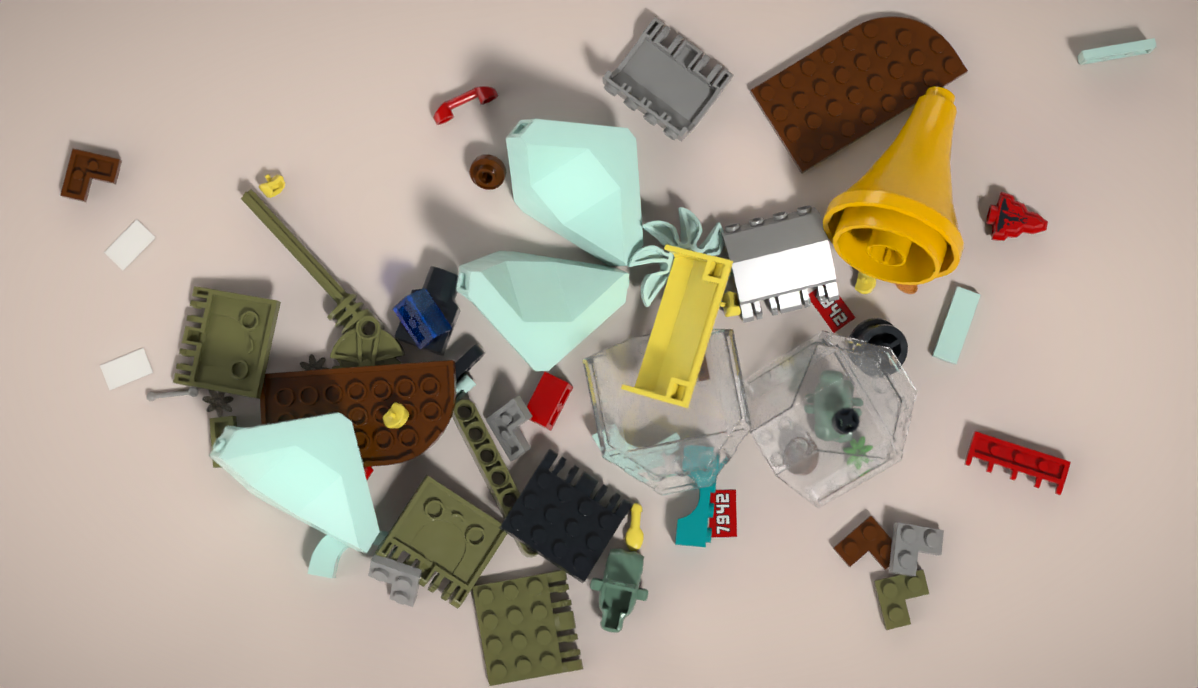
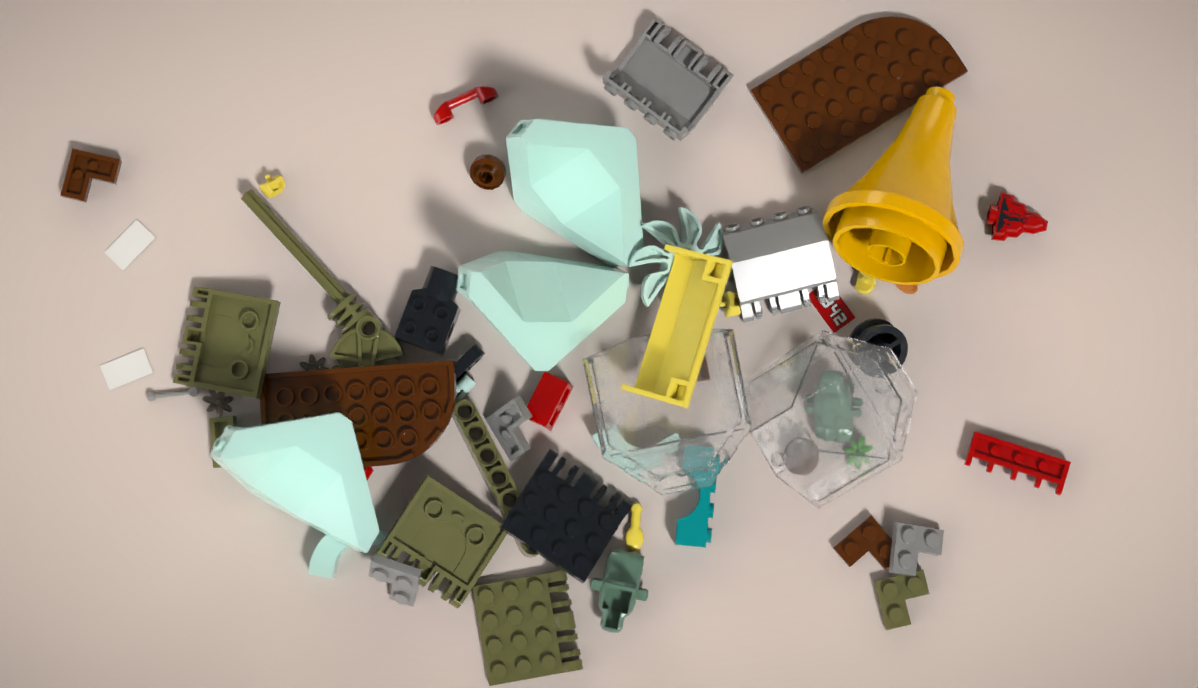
(396, 416): light yellow piece -> none
(421, 318): clear blue panel -> none
(725, 514): red sticker -> none
(848, 417): black wheel -> none
(956, 325): light aqua tile -> none
(1116, 51): light aqua tile -> none

